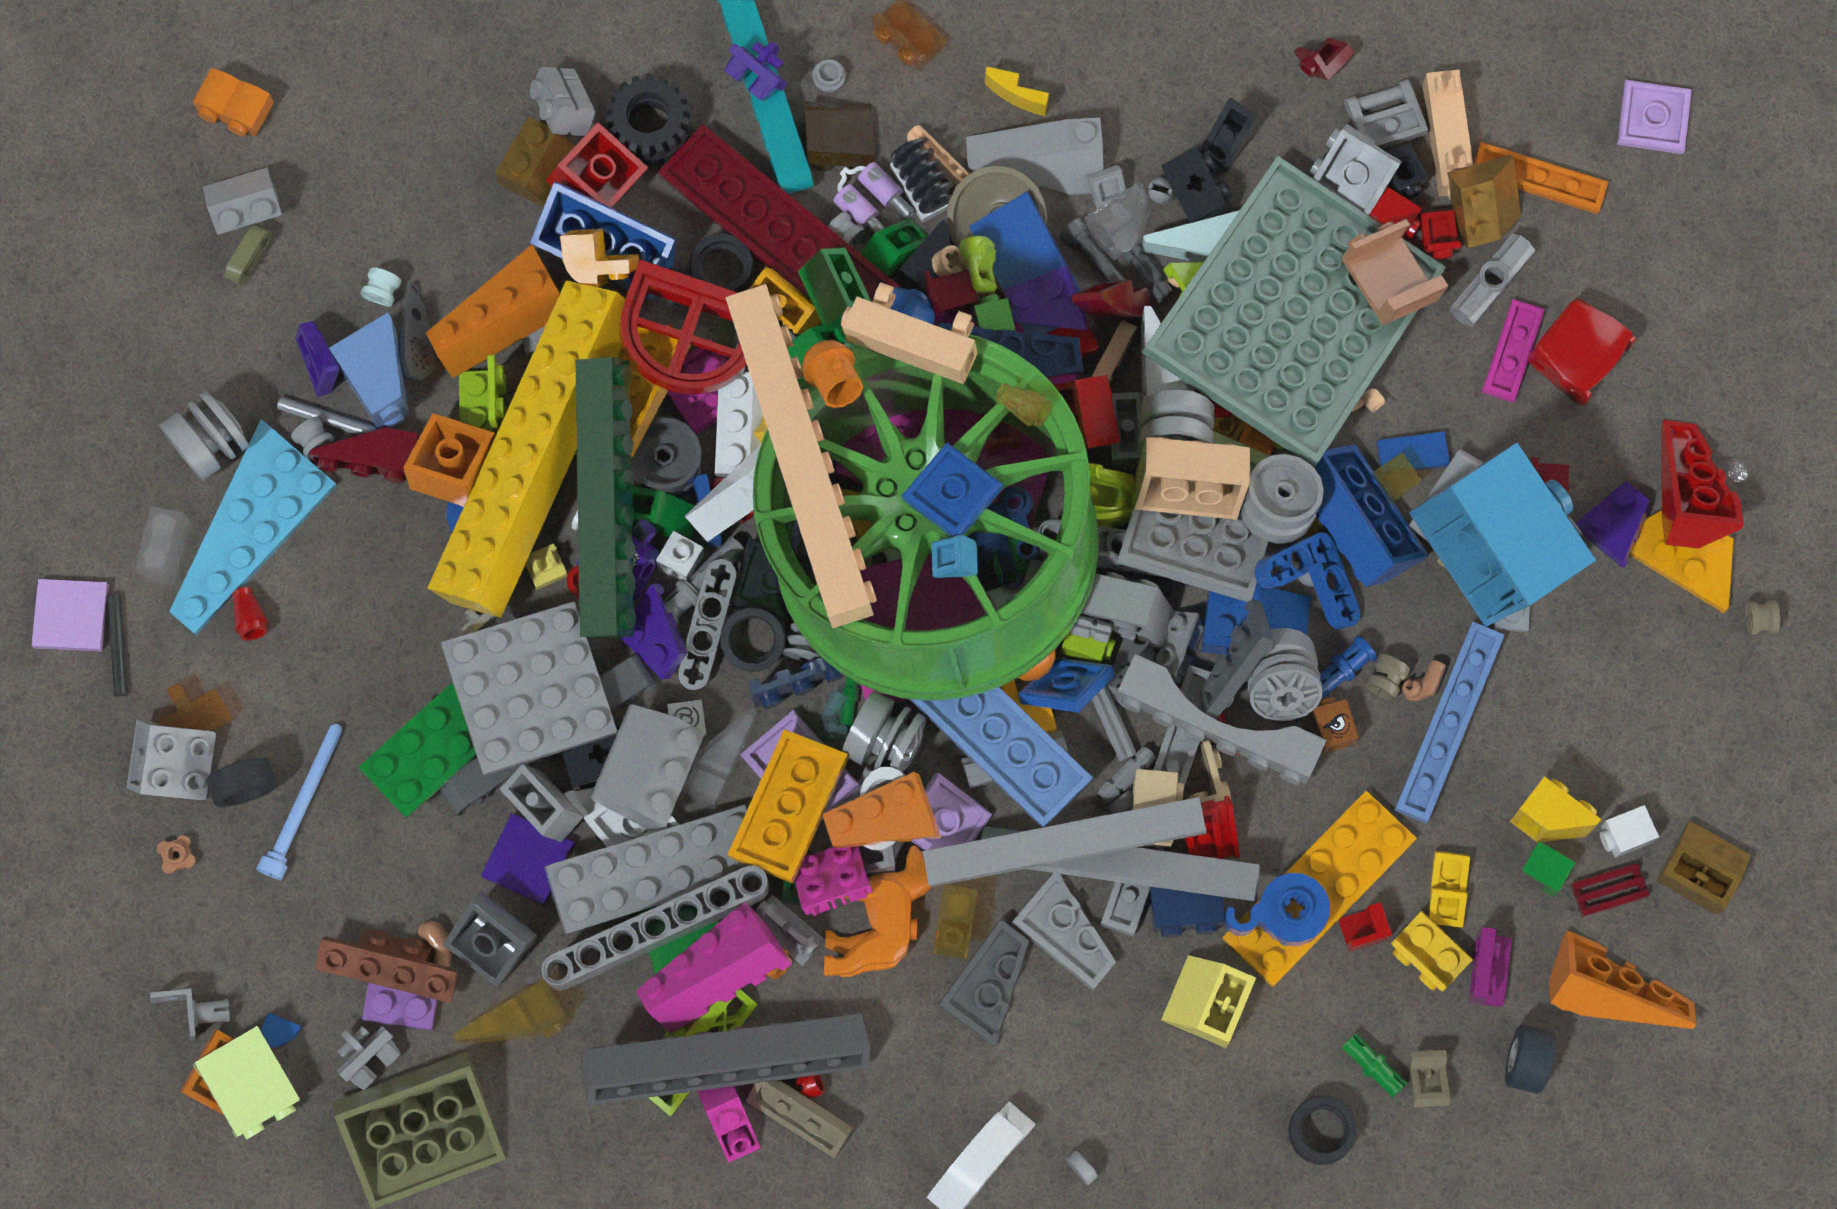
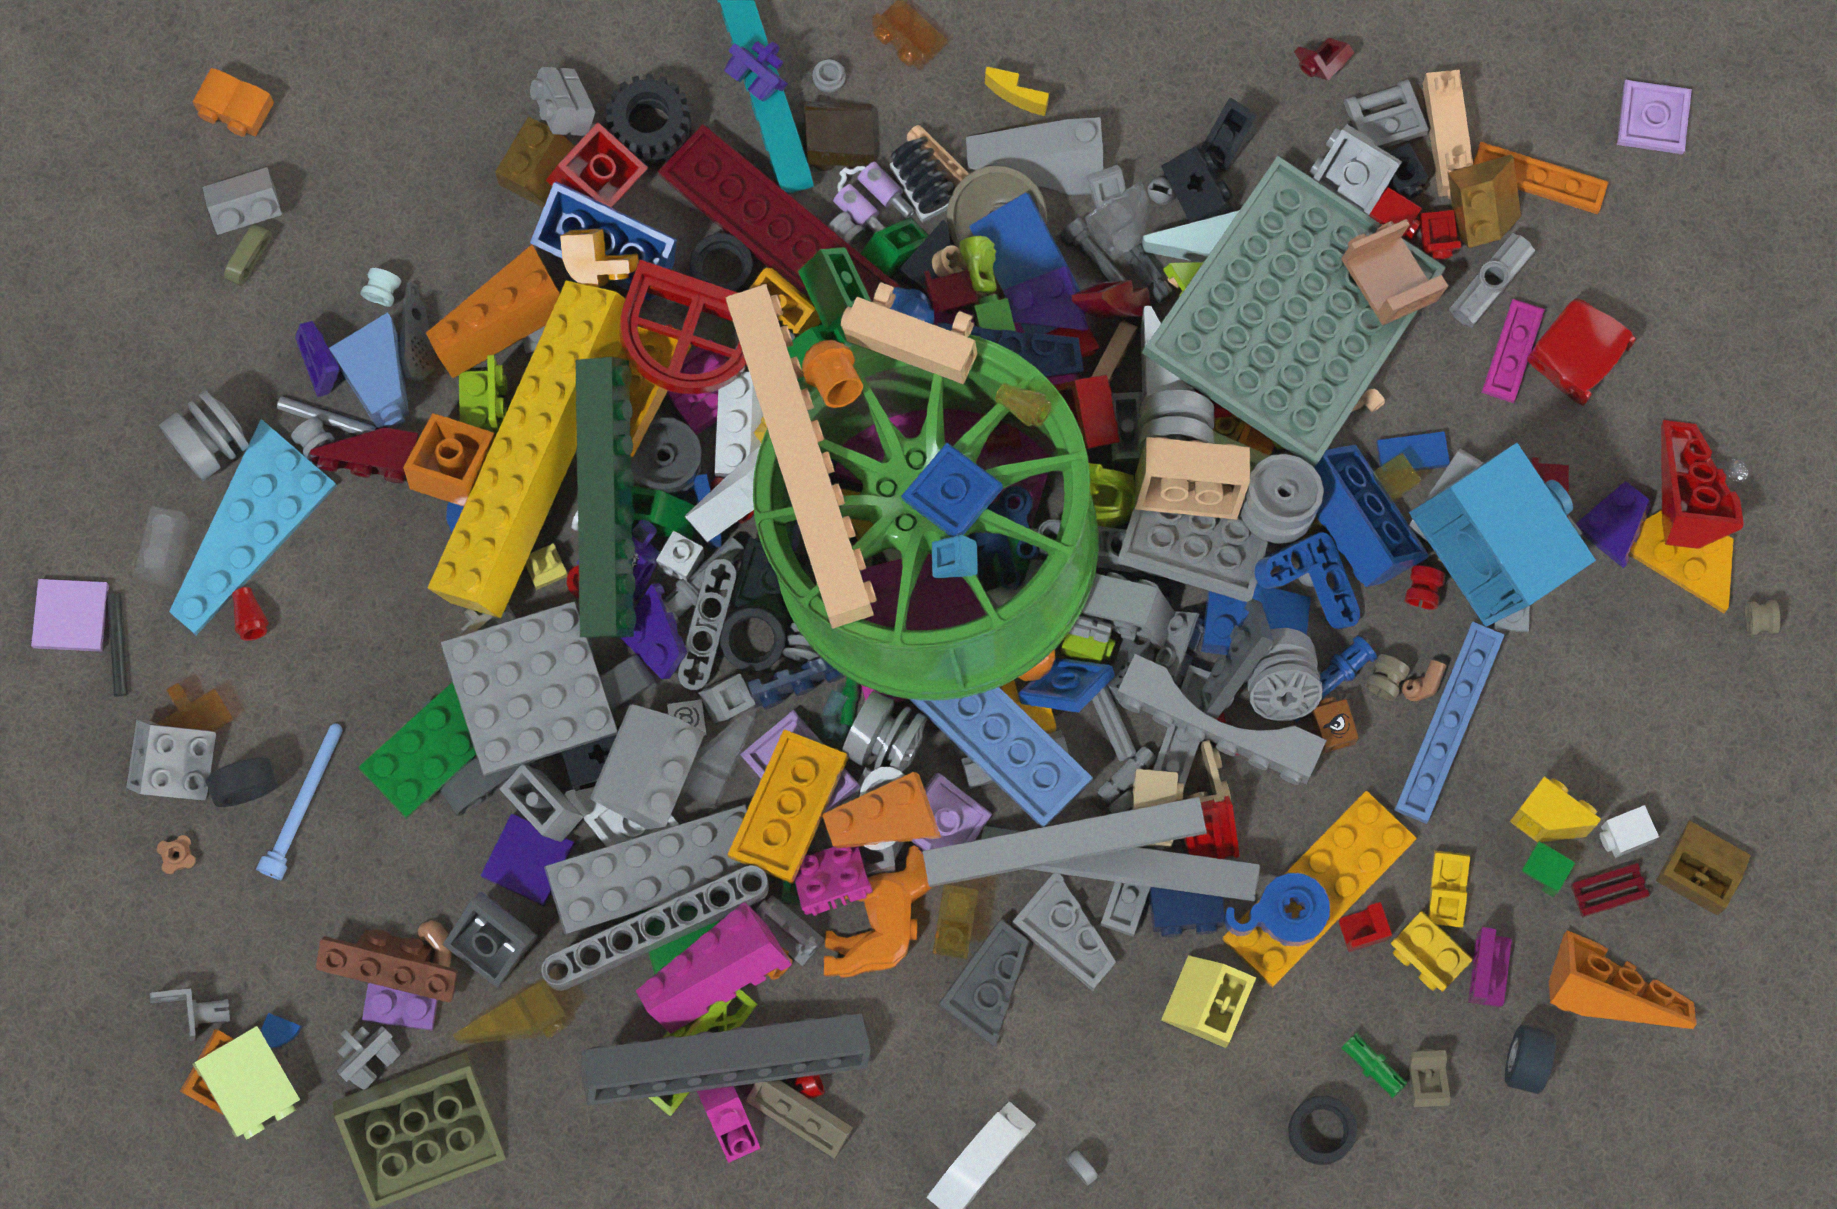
(726, 698): none -> light grey brick
(1424, 587): none -> red wheel

